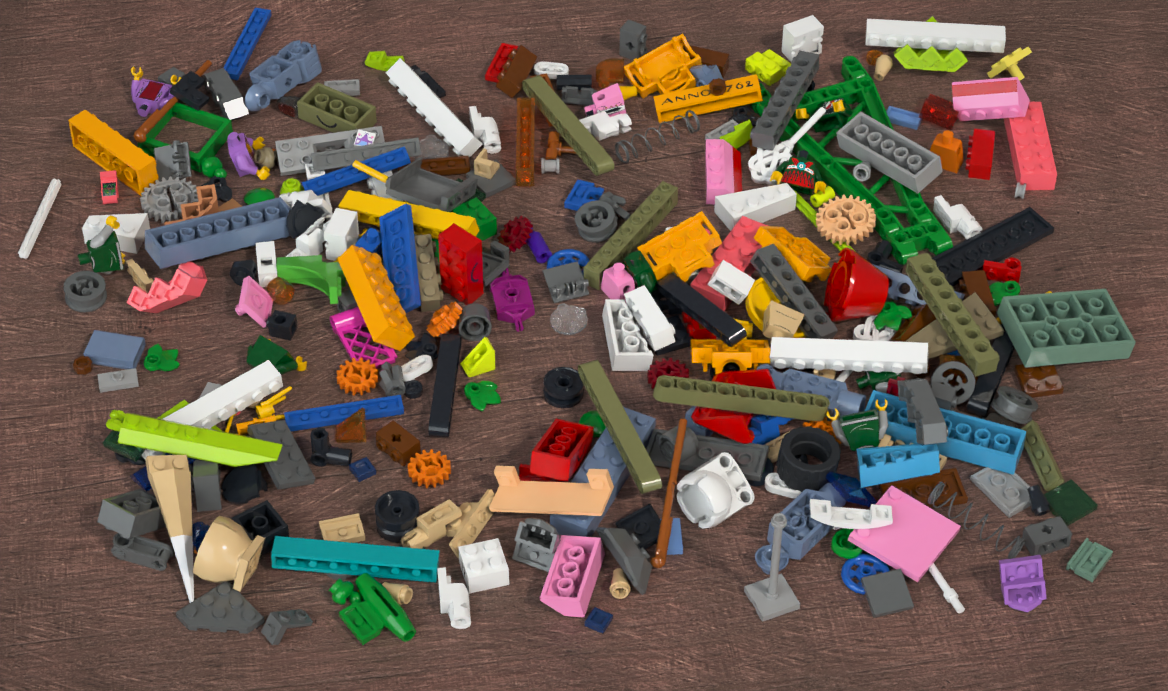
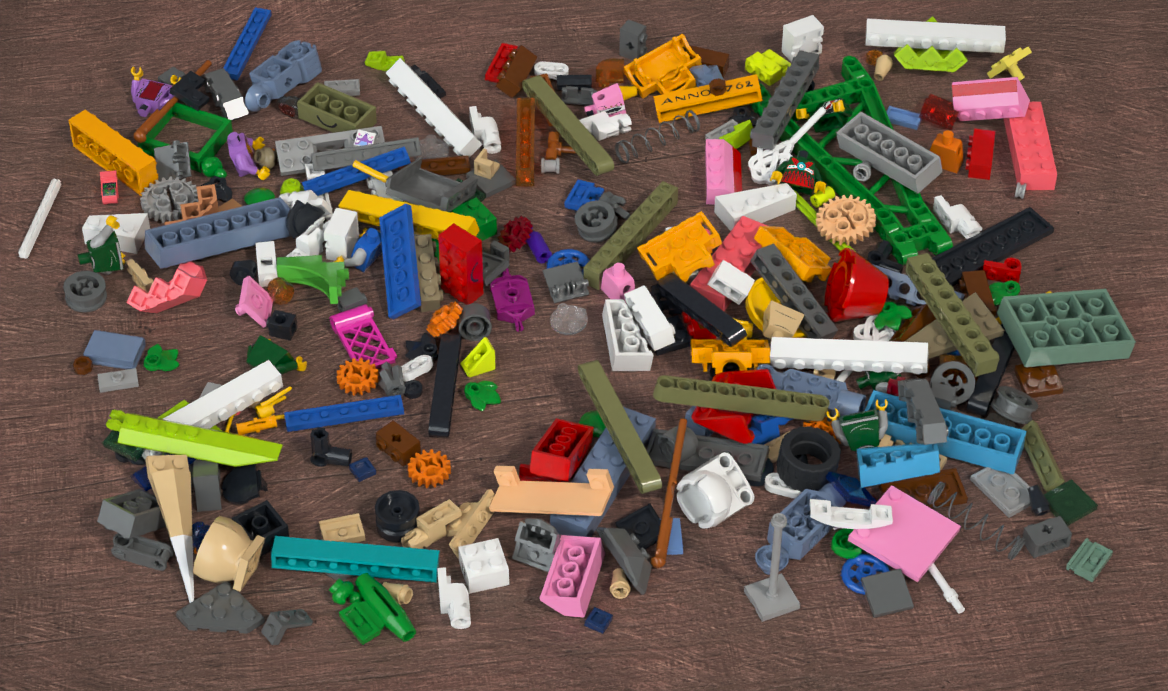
(291, 467): dark grey plate -> none
(353, 428): clear orange slope -> none
(376, 298): light orange brick -> none
(563, 387): black wheel -> none
(640, 270): dark green torso -> none
(666, 368): dark red gear -> none
(1022, 582): medium lavender piece -> none

